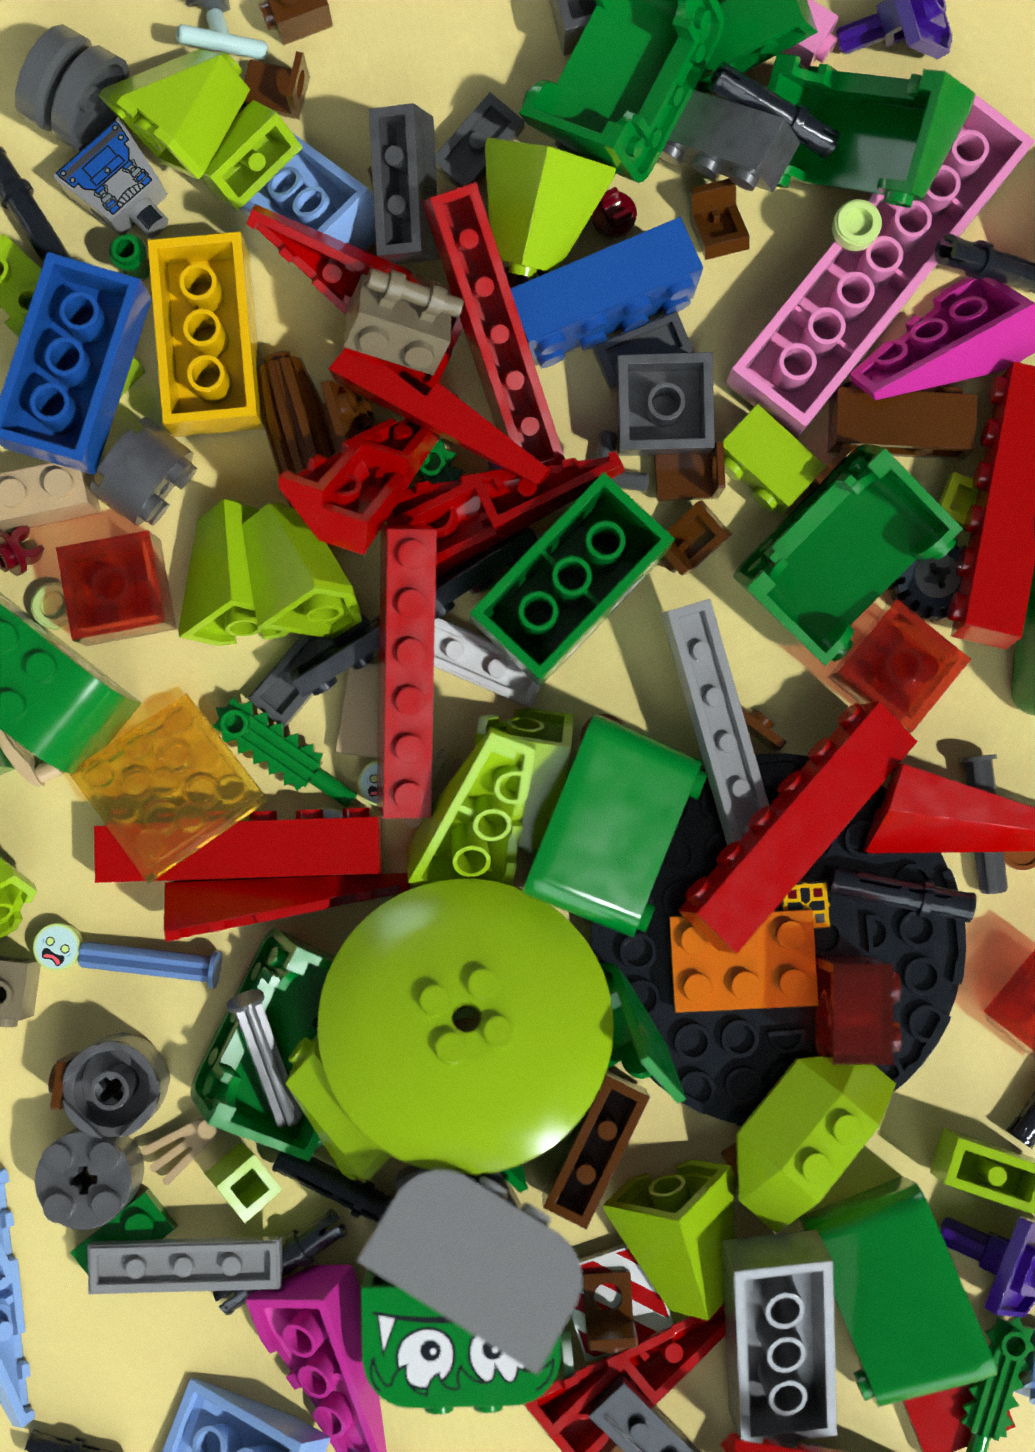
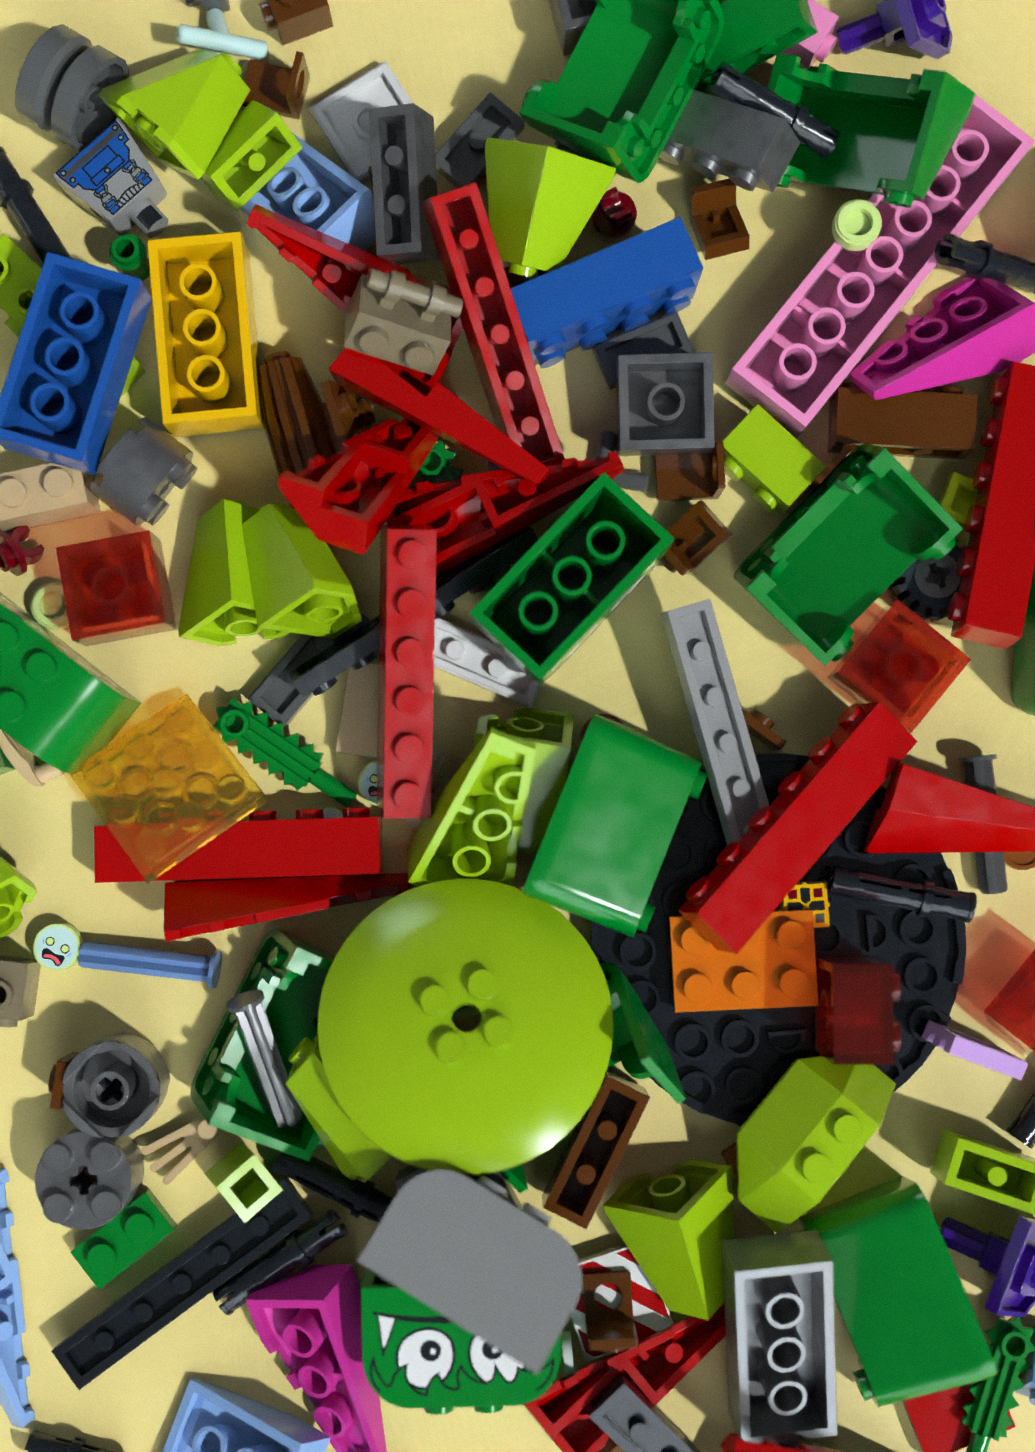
(179, 1286): none -> black plate
(185, 1265): light grey tile -> none
(345, 116): none -> white tile
(974, 1050): none -> lavender tile

